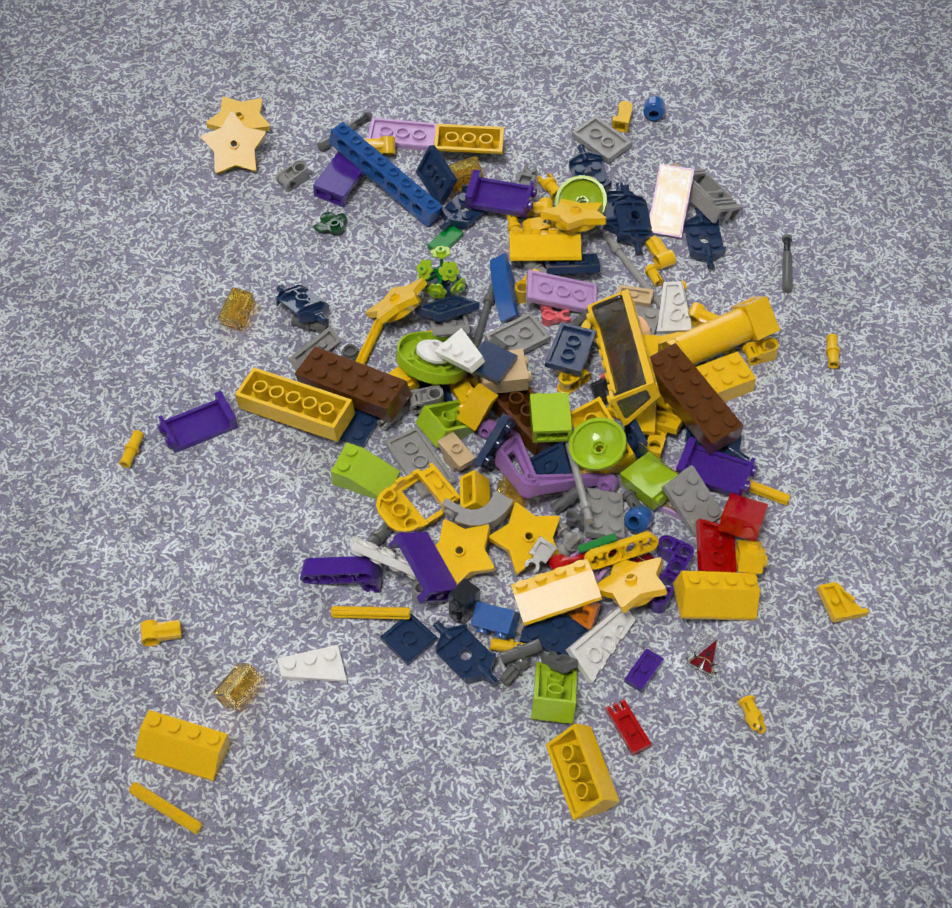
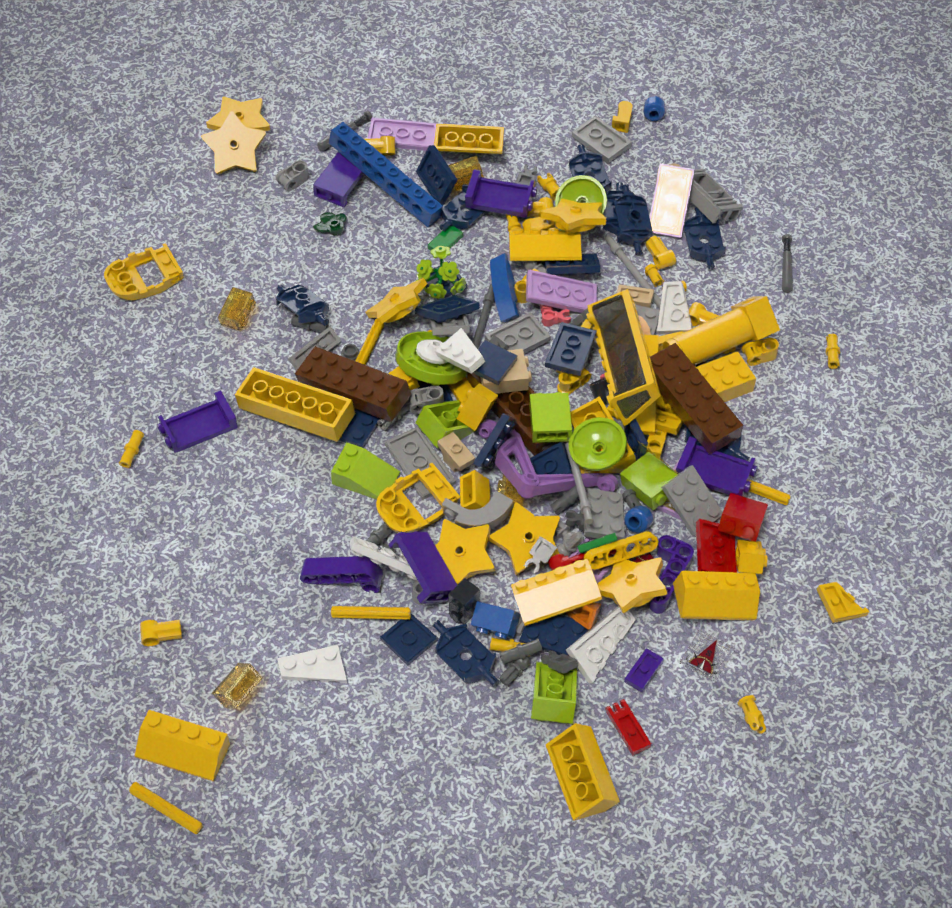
(127, 283): none -> yellow slope

